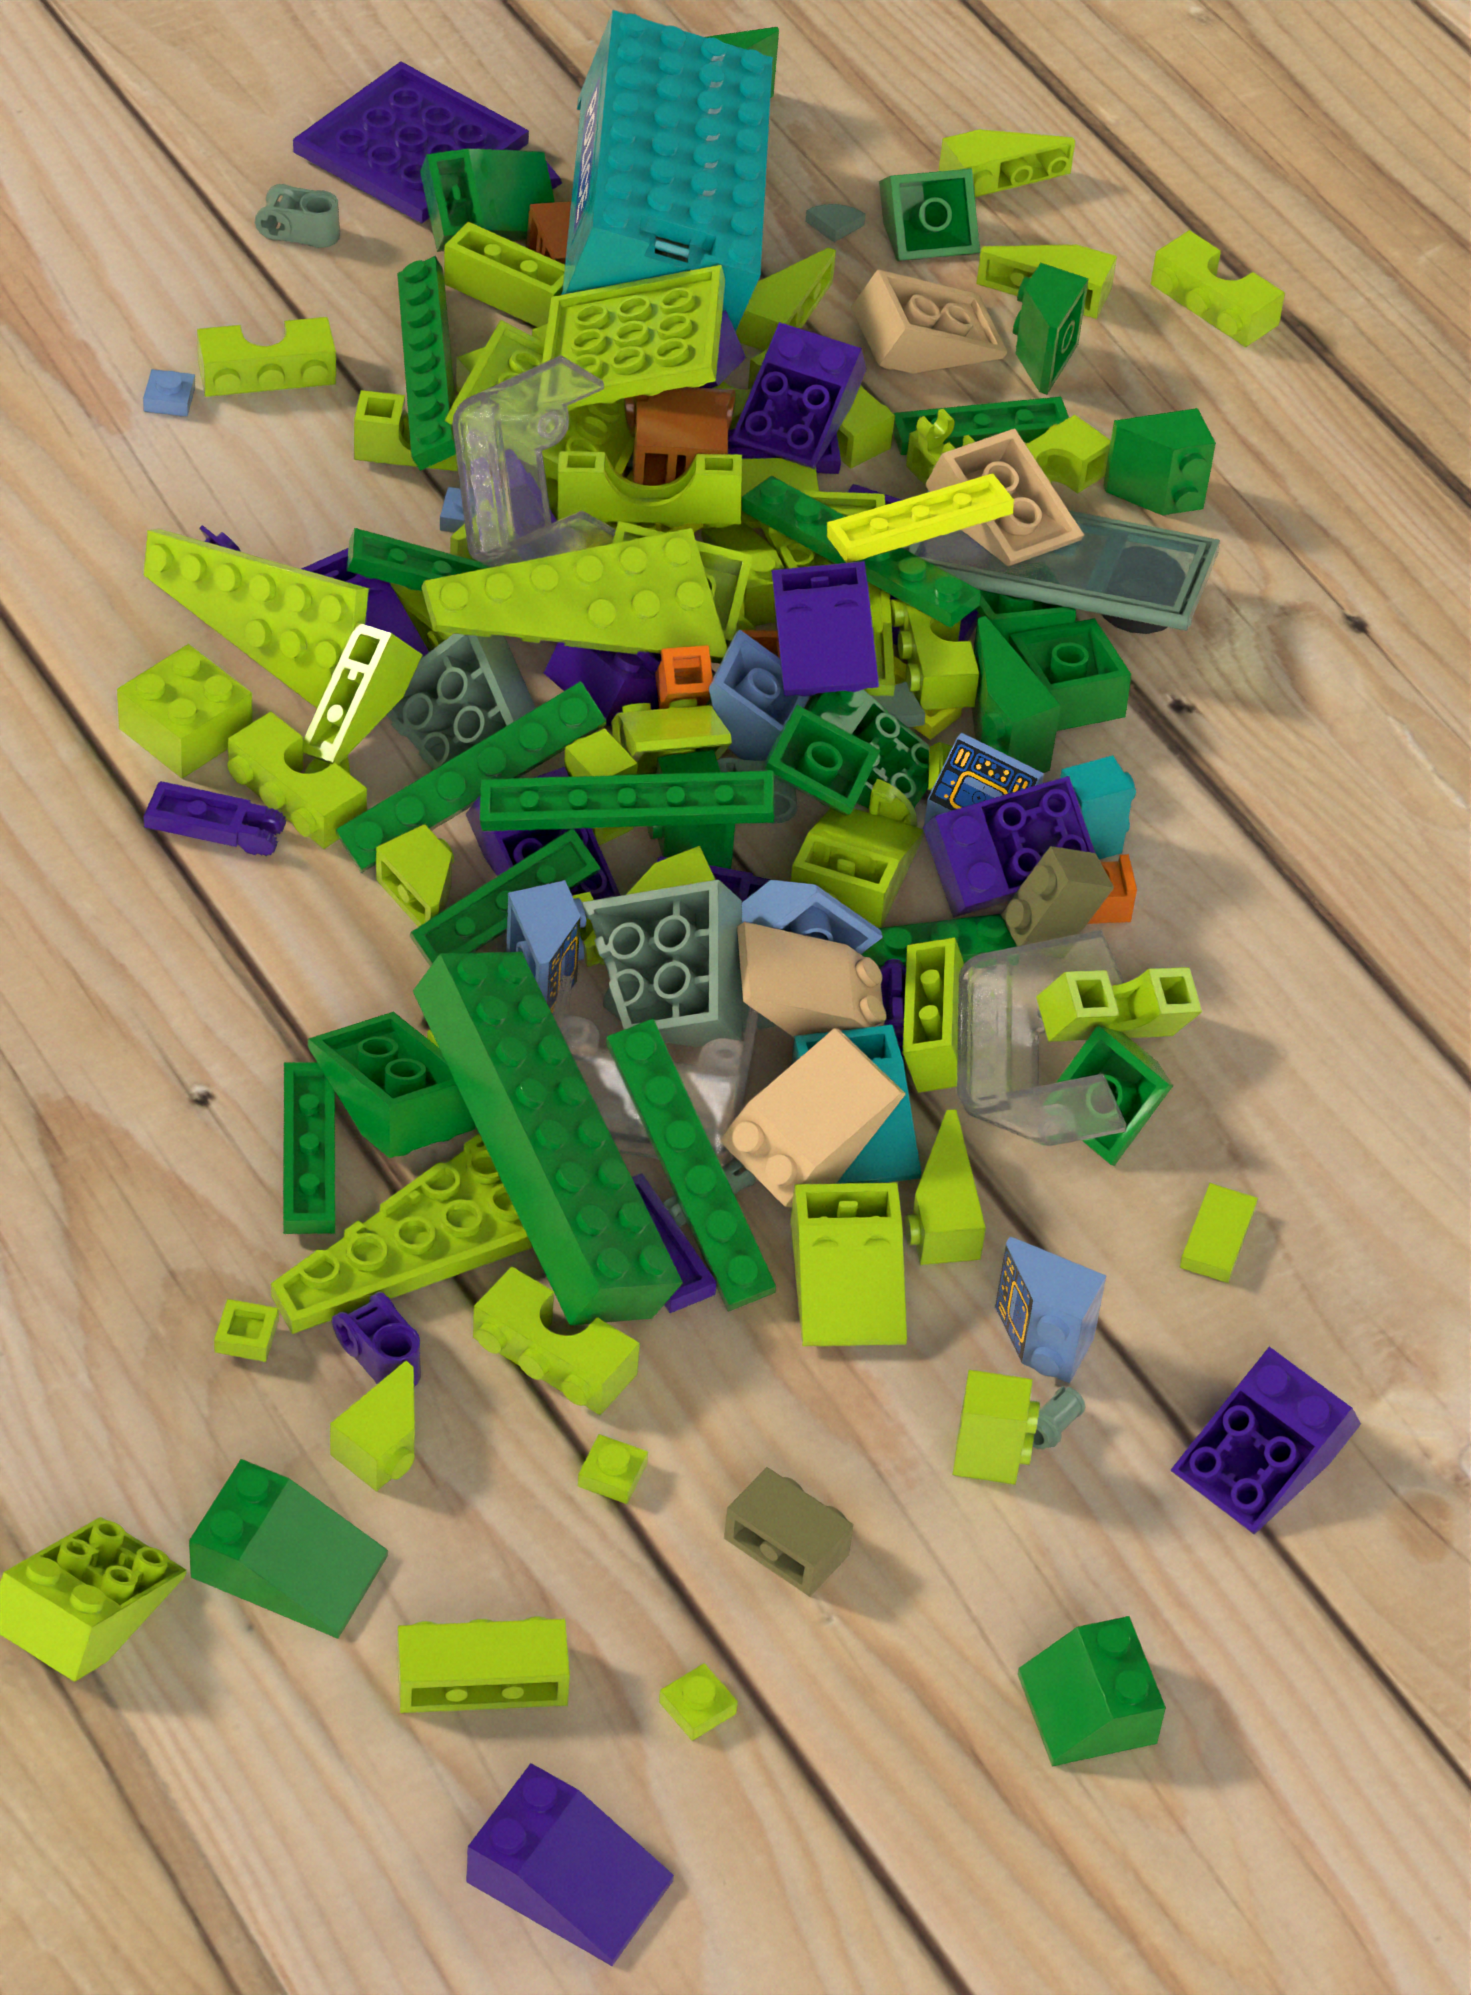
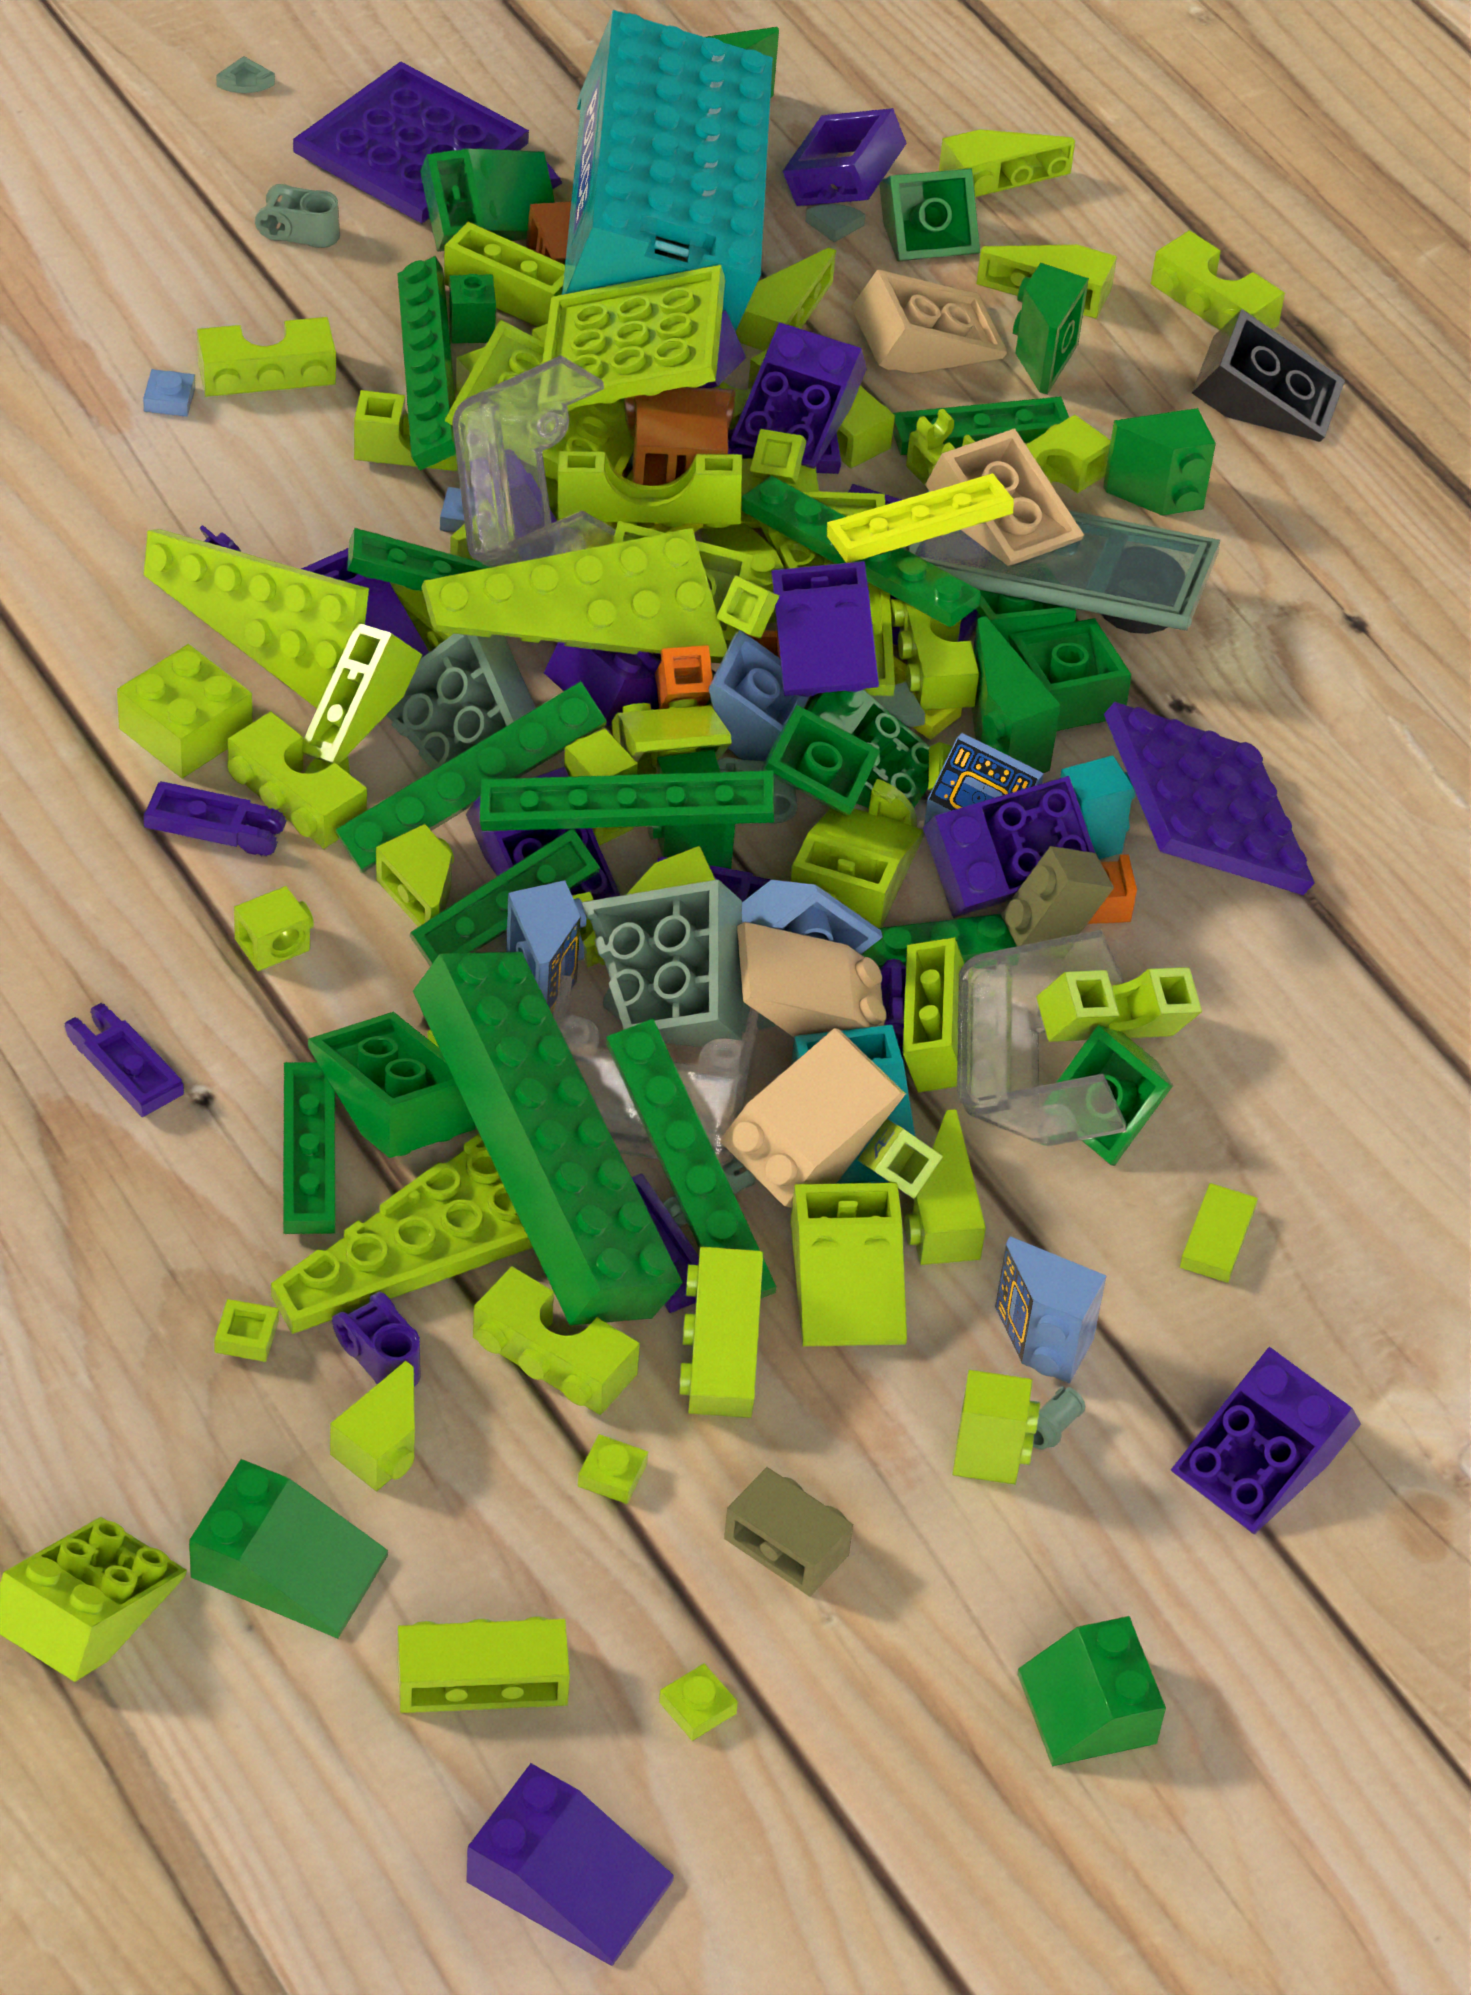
(126, 1061): none -> dark purple hinge
(245, 77): none -> sand green tile
(273, 928): none -> lime brick
(471, 308): none -> green brick
(722, 1332): none -> lime brick
(747, 607): none -> lime plate
(778, 455): none -> lime plate
(876, 144): none -> dark purple window
(900, 1158): none -> lime brick
(1208, 799): none -> dark purple plate
(1267, 380): none -> black slope

